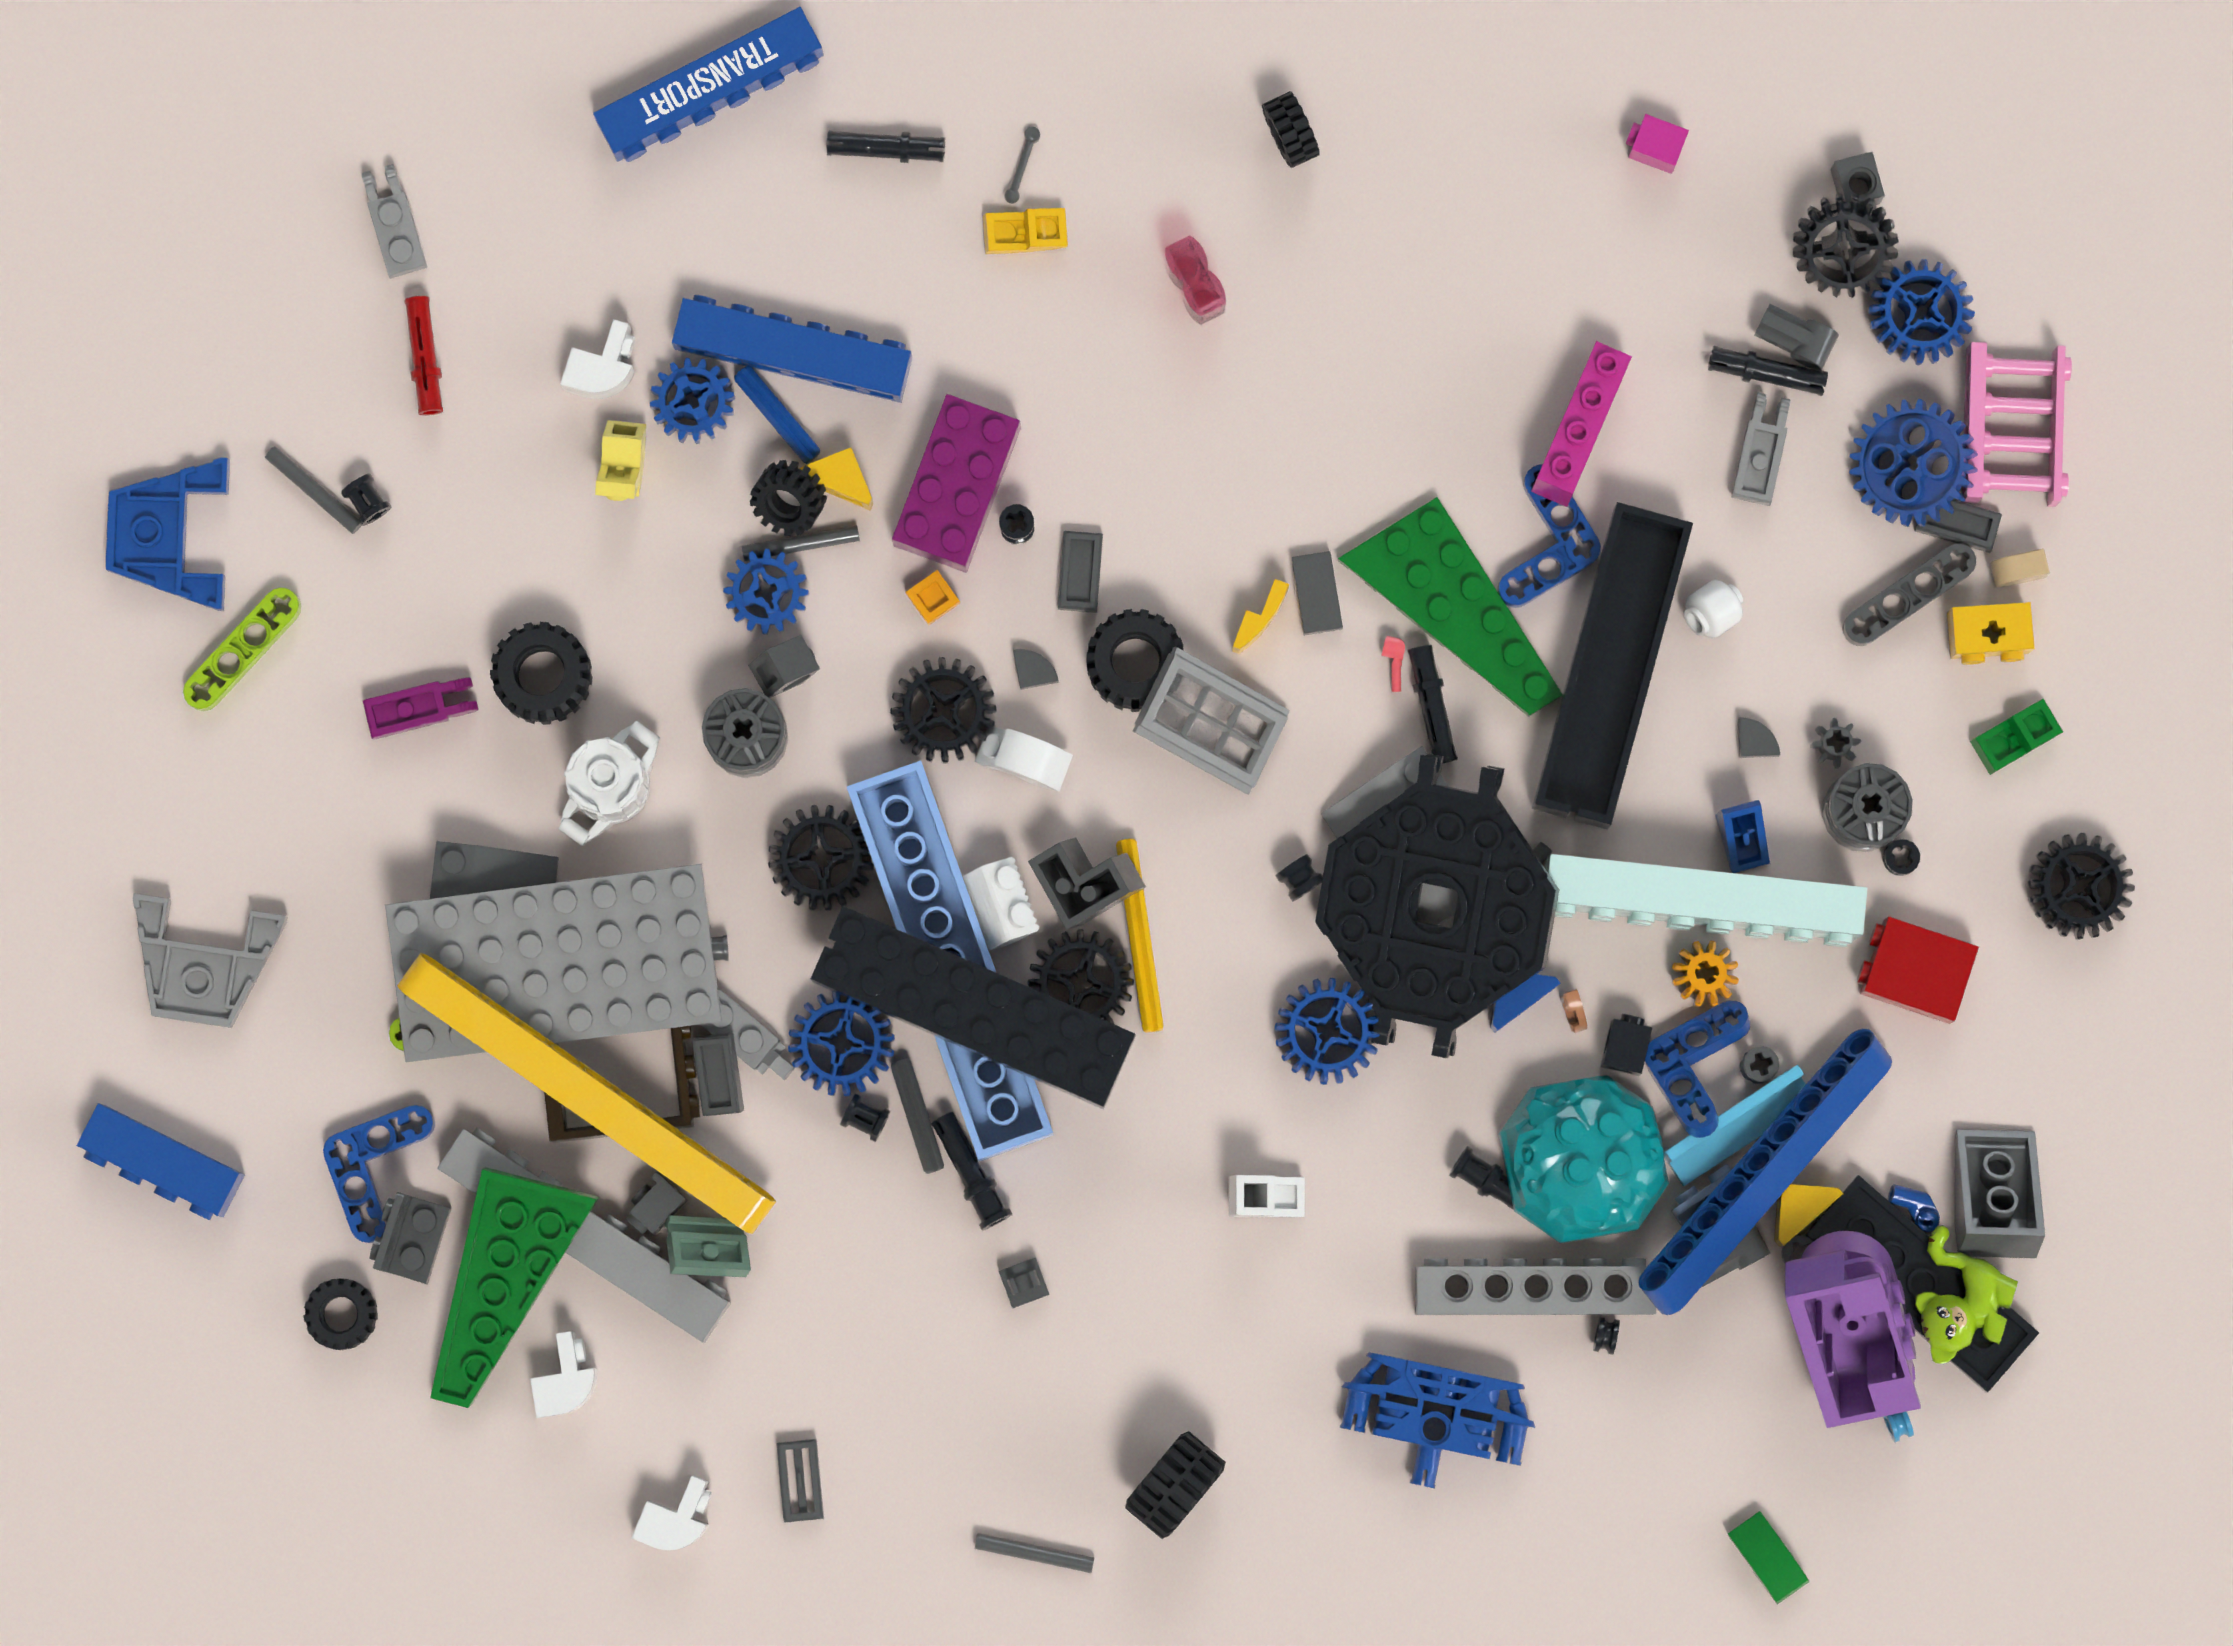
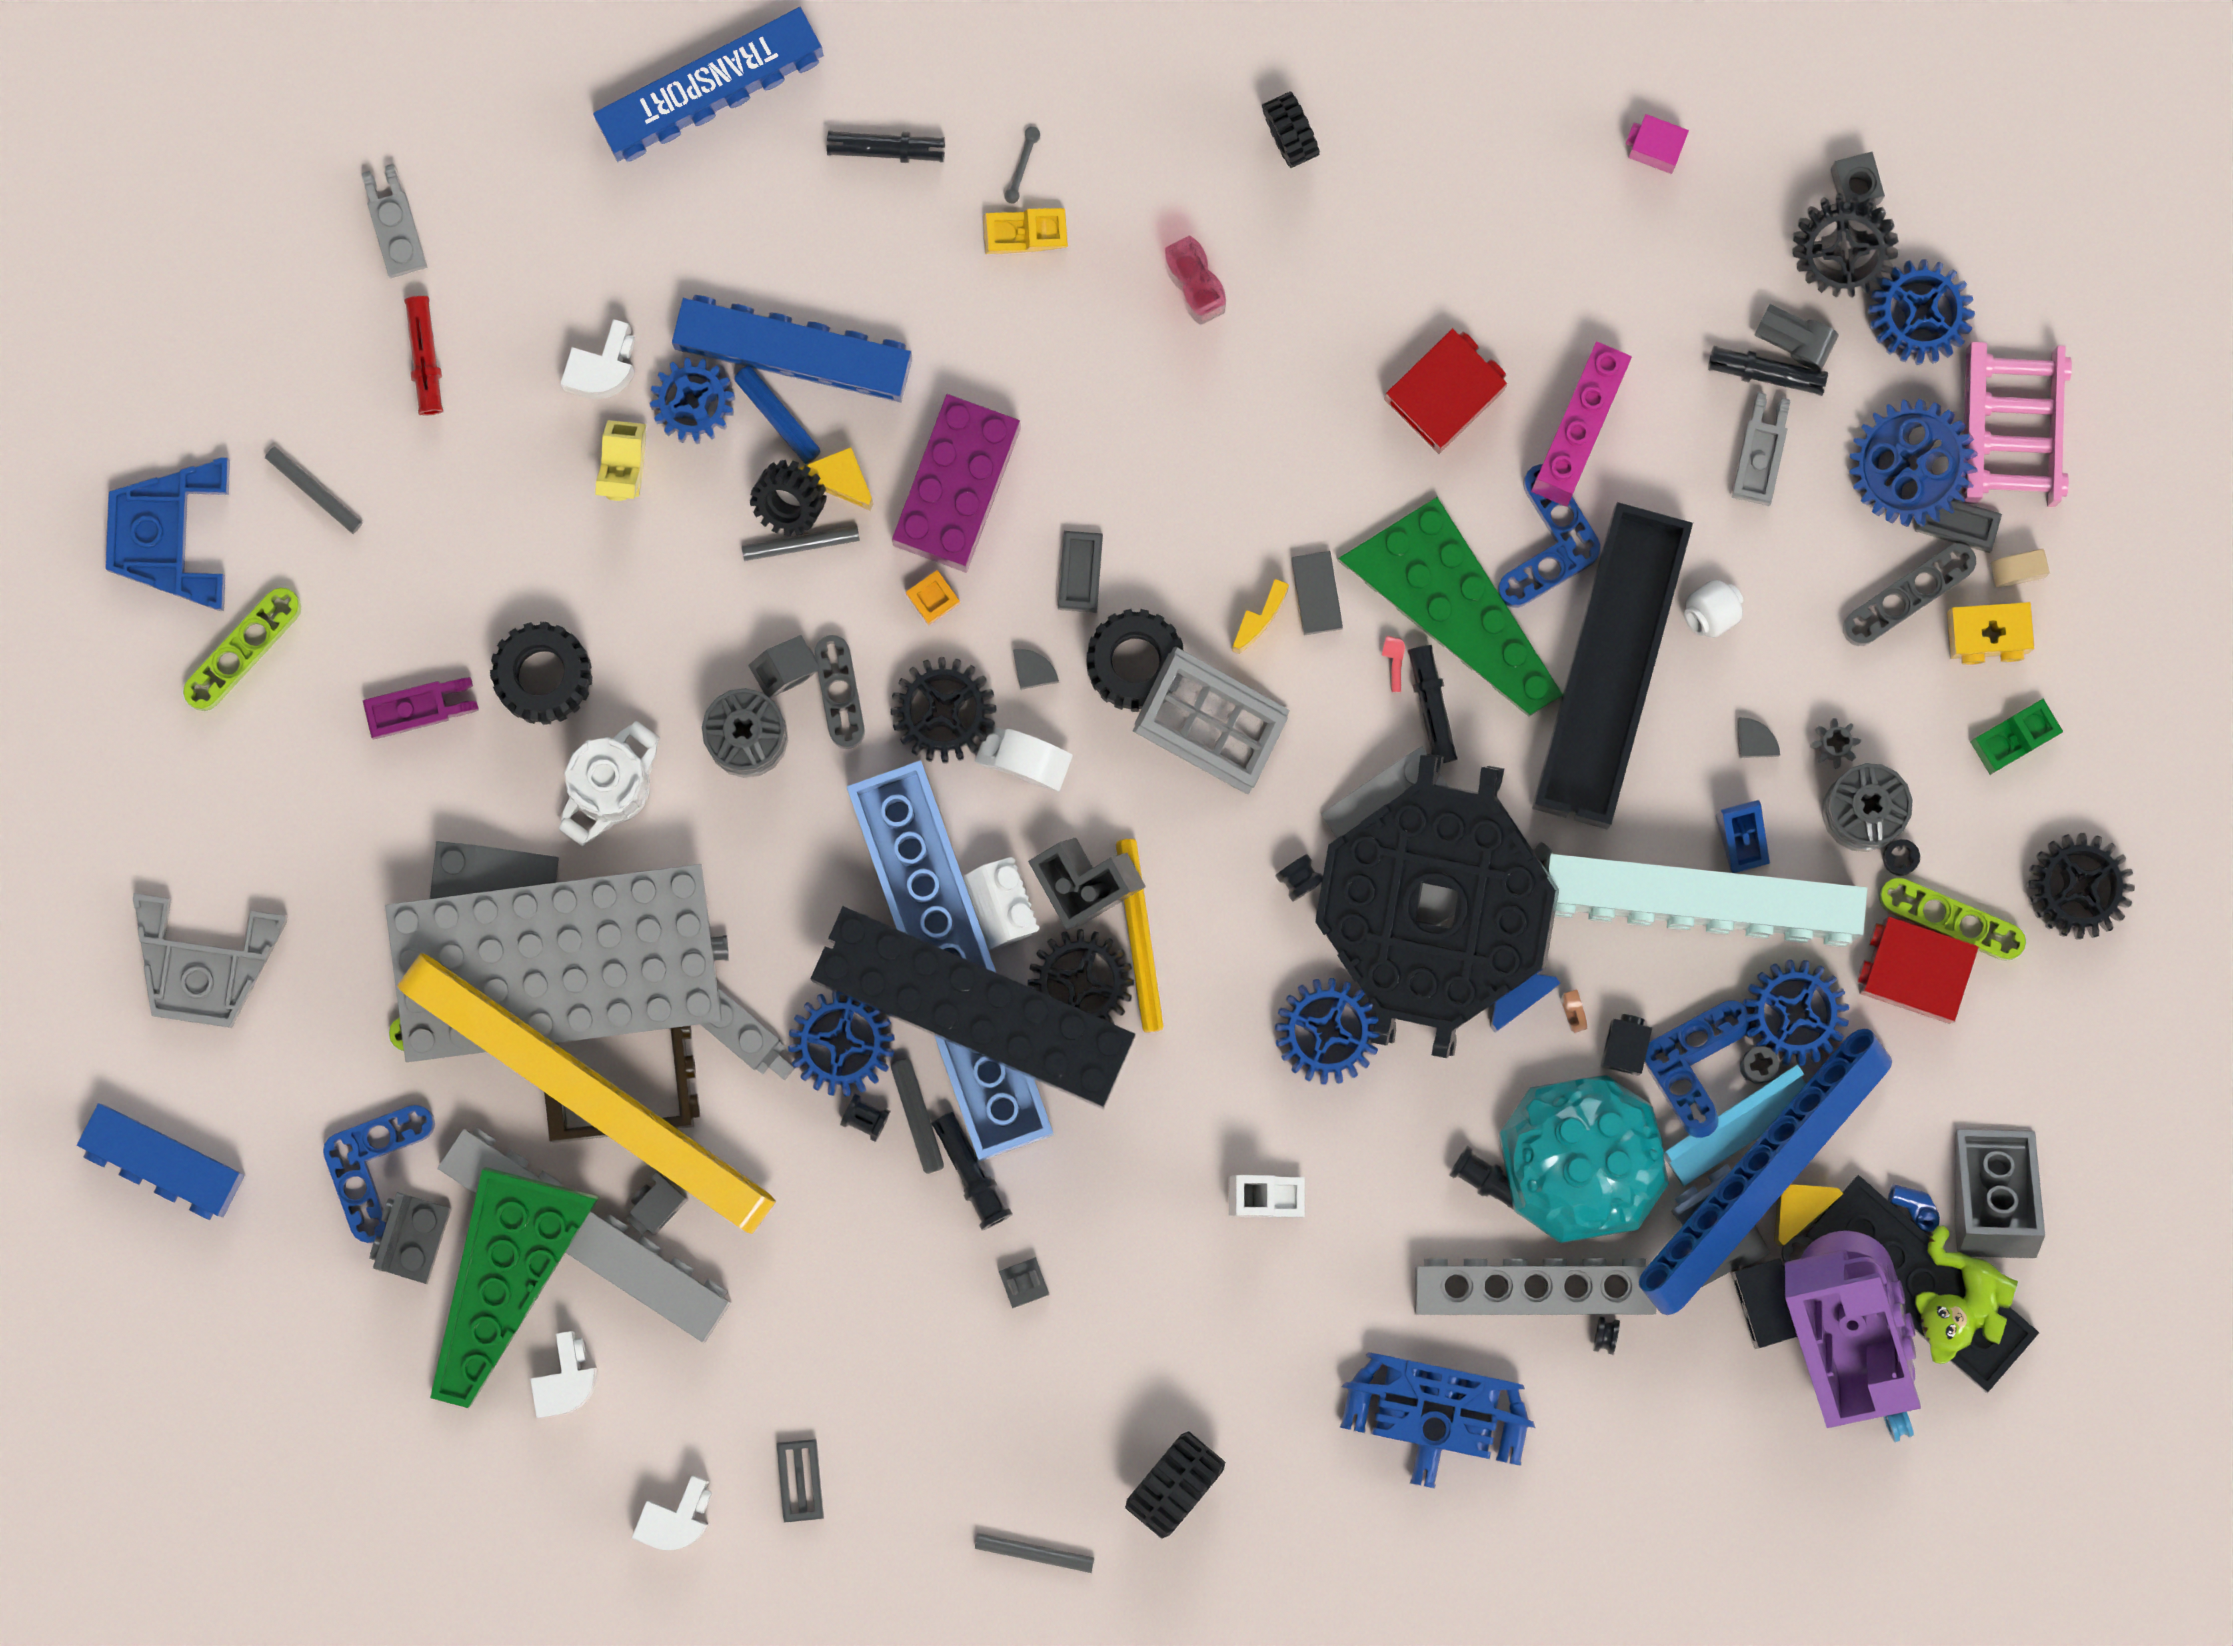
(316, 1307): black tyre -> none
(377, 506): black bush -> none
(706, 1247): sand green plate -> none
(718, 1074): dark grey tile -> none
(748, 598): blue gear -> none
(803, 859): black gear -> none
(835, 722): none -> dark grey beam
(1014, 512): black bush -> none
(1447, 390): none -> red brick
(1710, 961): light orange gear -> none
(1764, 1303): none -> black brick
(1768, 1557): green slope -> none
(1812, 1021): none -> blue gear
(1954, 913): none -> lime beam

